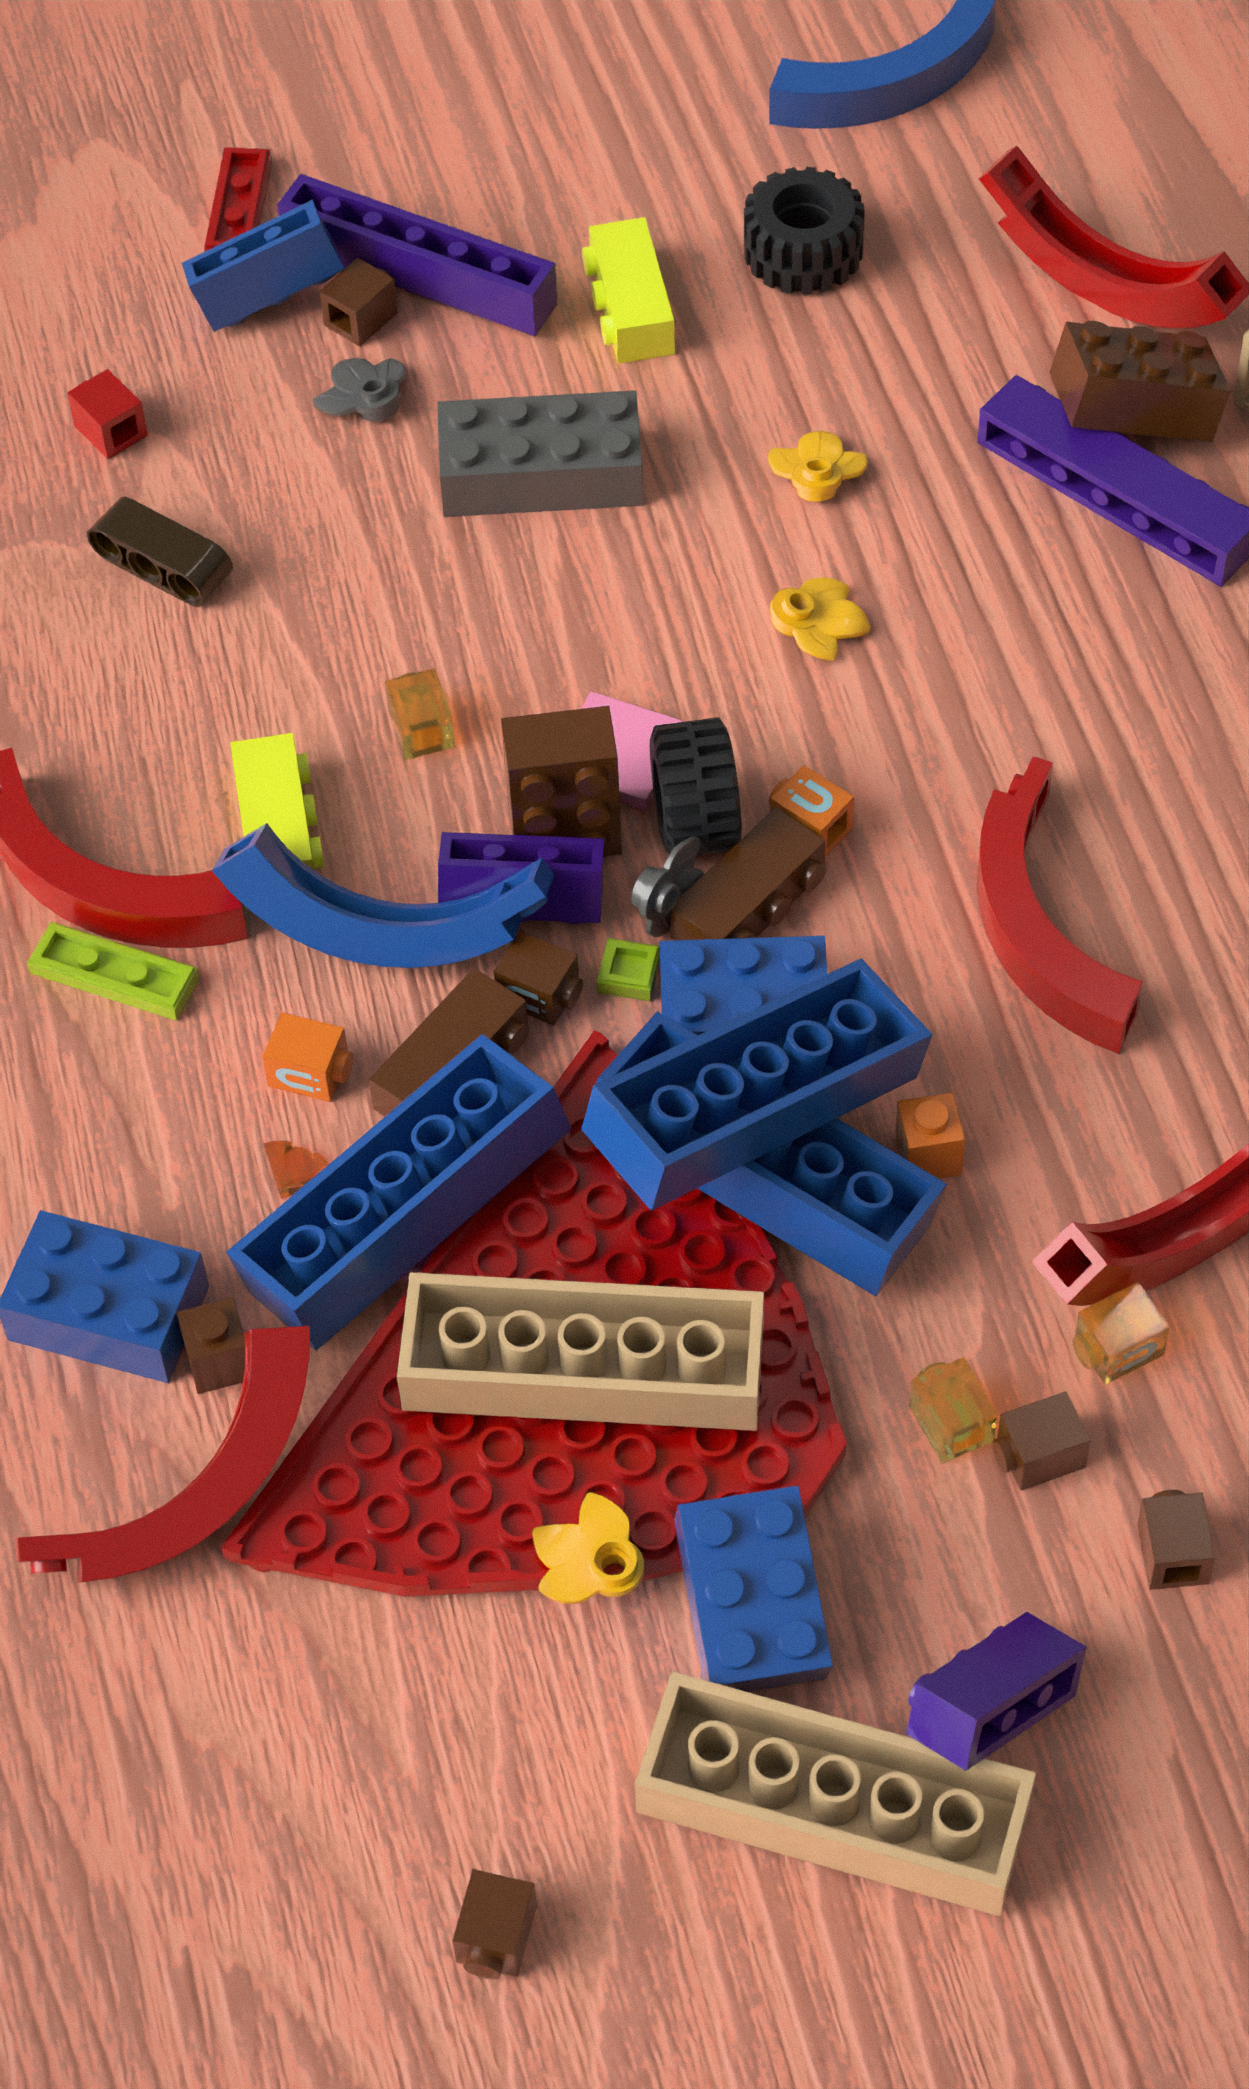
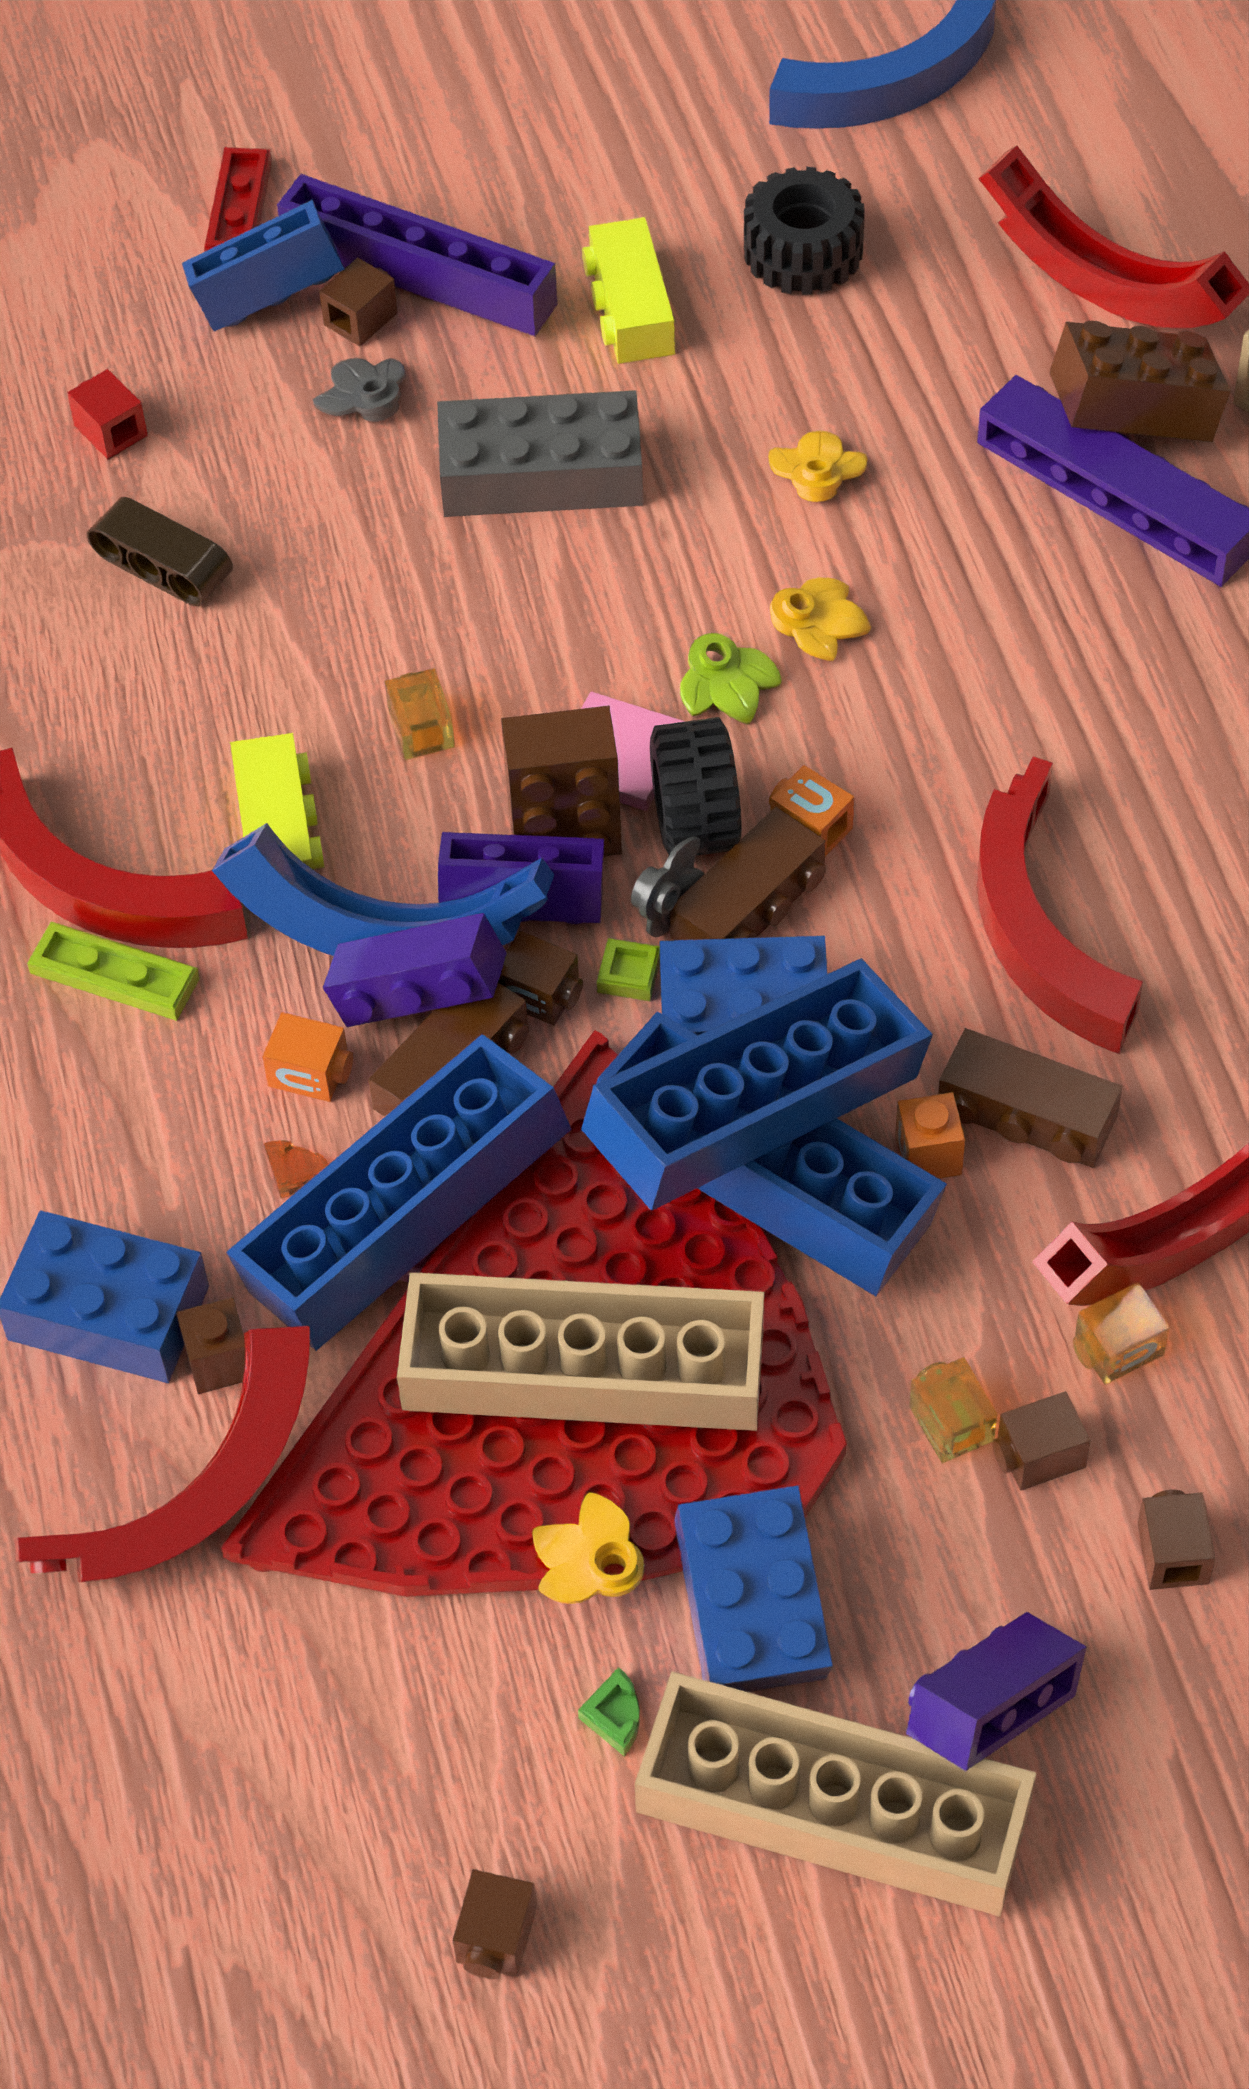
(415, 970): none -> dark purple brick
(613, 1712): none -> bright green tile
(727, 683): none -> lime plate
(1031, 1098): none -> reddish brown brick

